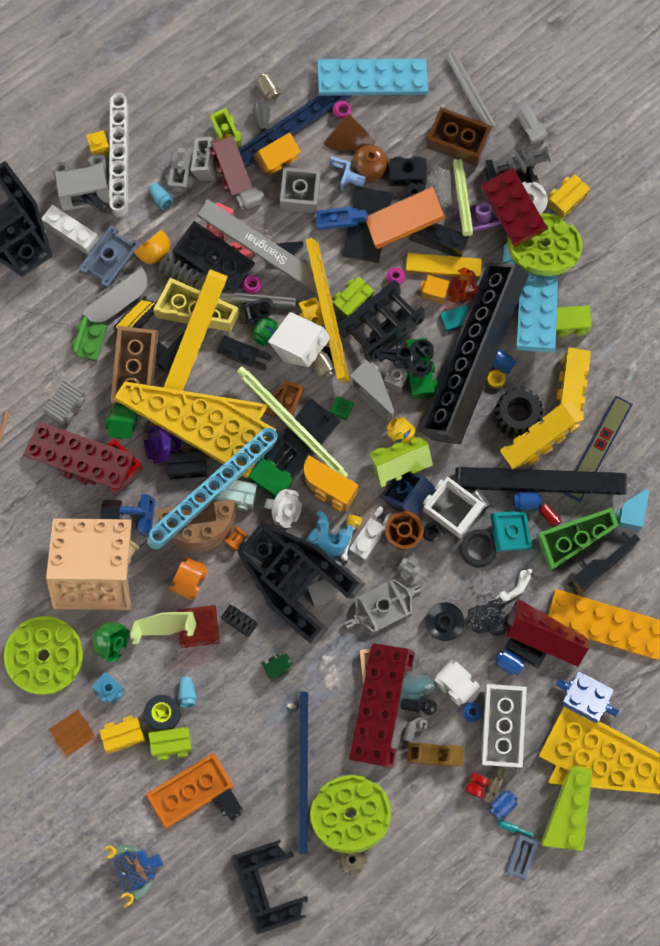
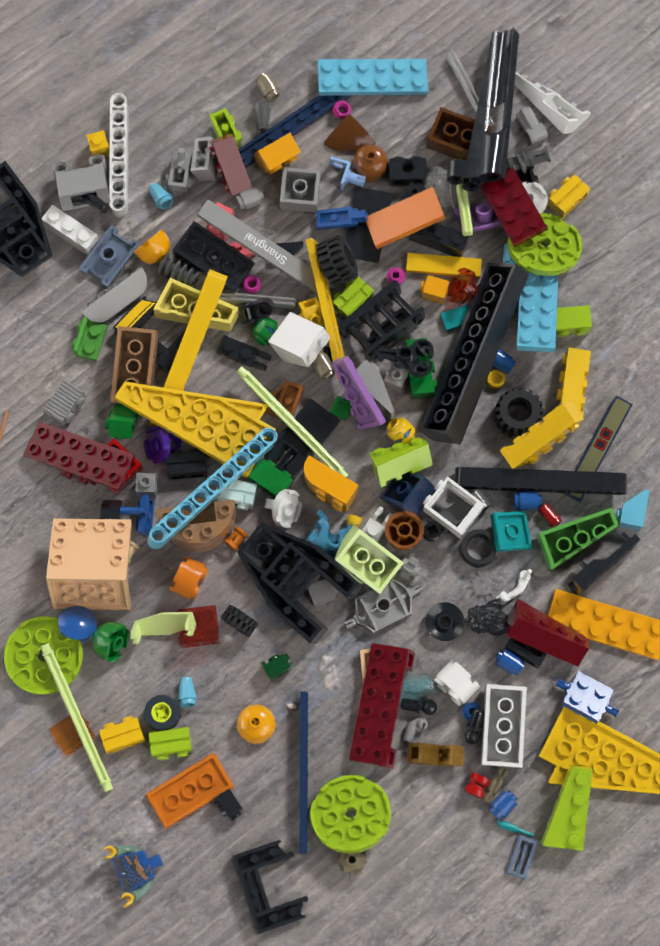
(76, 717): none -> yellowish green piece
(77, 623): none -> blue dish
(108, 689): dark azure brick -> none
(146, 484): none -> light grey brick
(261, 732): none -> light orange cylinder
(337, 261): none -> black tyre
(361, 399): none -> medium lavender wing
(367, 559): none -> yellowish green slope
(472, 735): none -> black axle
(490, 150): none -> black panel
(552, 105): none -> white wedge

